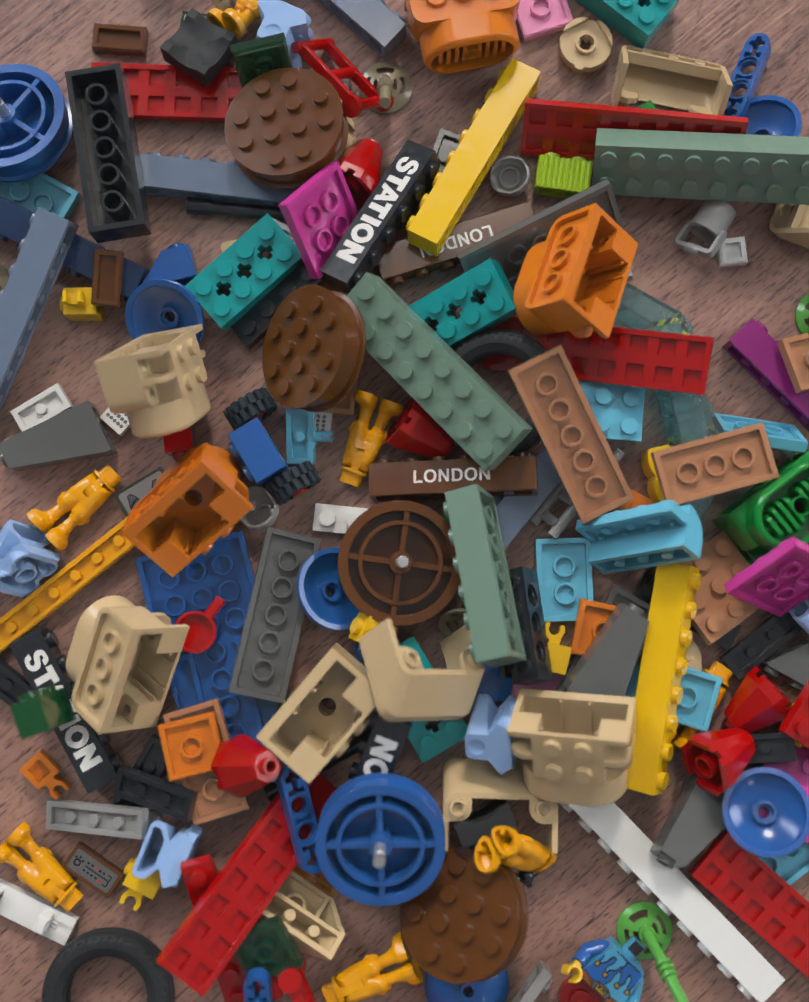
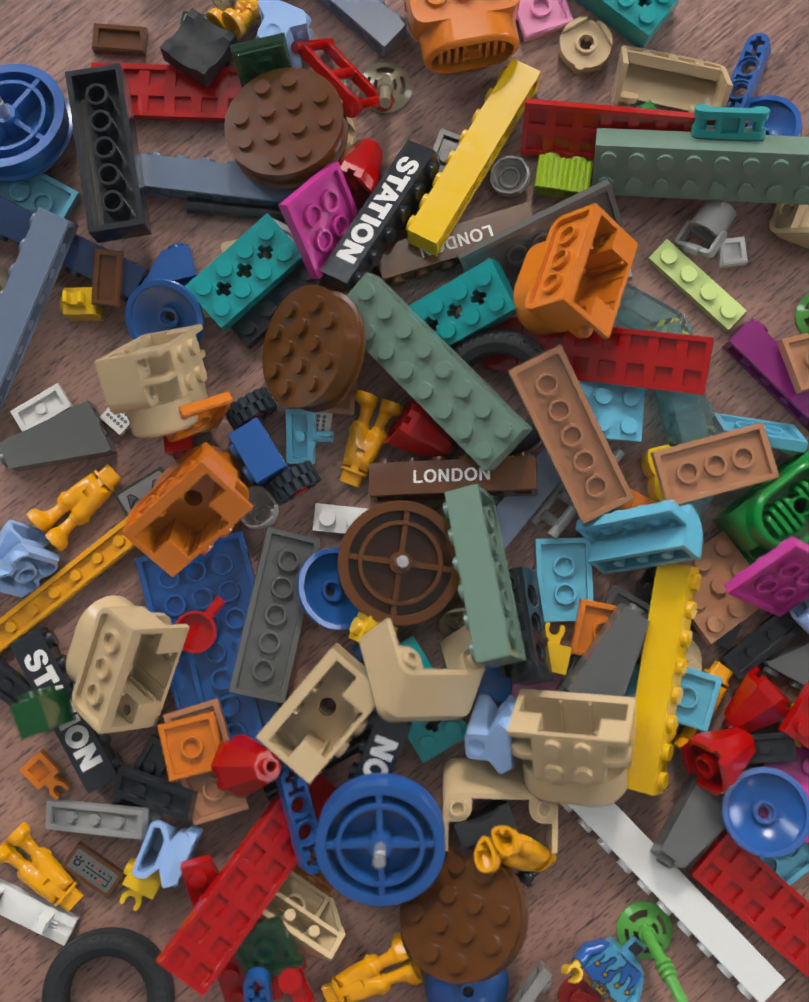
(209, 412): none -> orange tile
(696, 285): none -> yellowish green plate
(730, 122): none -> teal plate

